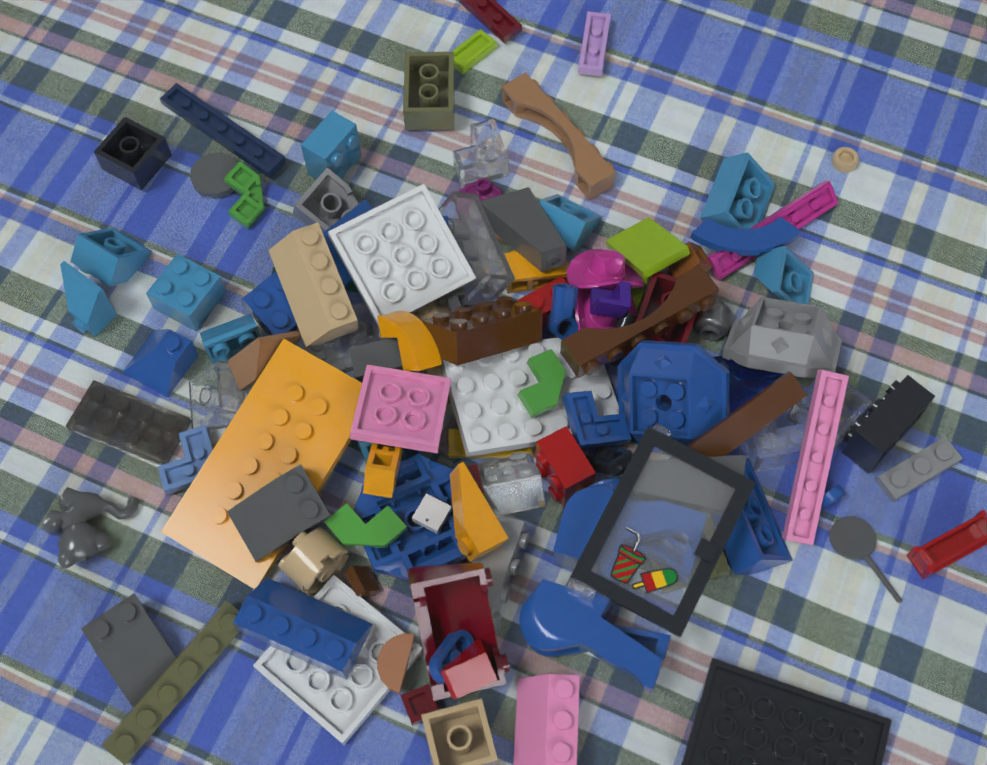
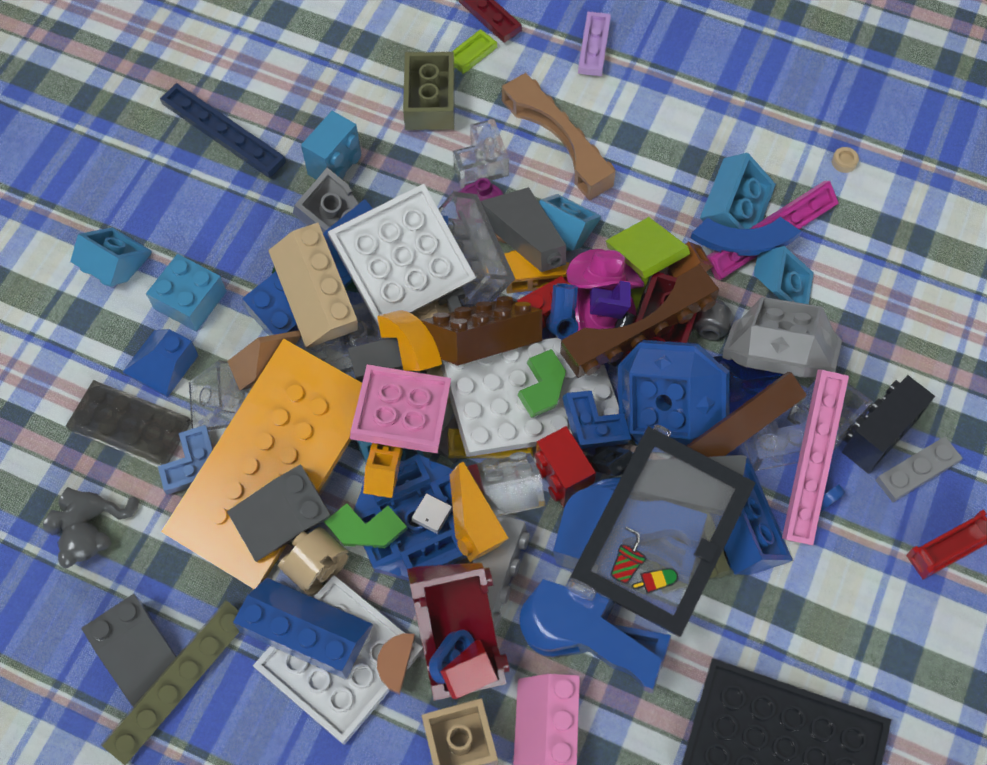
(86, 301): dark azure slope -> none
(133, 153): black brick -> none
(209, 173): dark grey tile -> none
(229, 338): dark azure slope -> none
(251, 203): bright green tile -> none
(363, 581): reddish brown tile -> none
(419, 702): dark red plate -> none
(857, 540): dark grey piece -> none

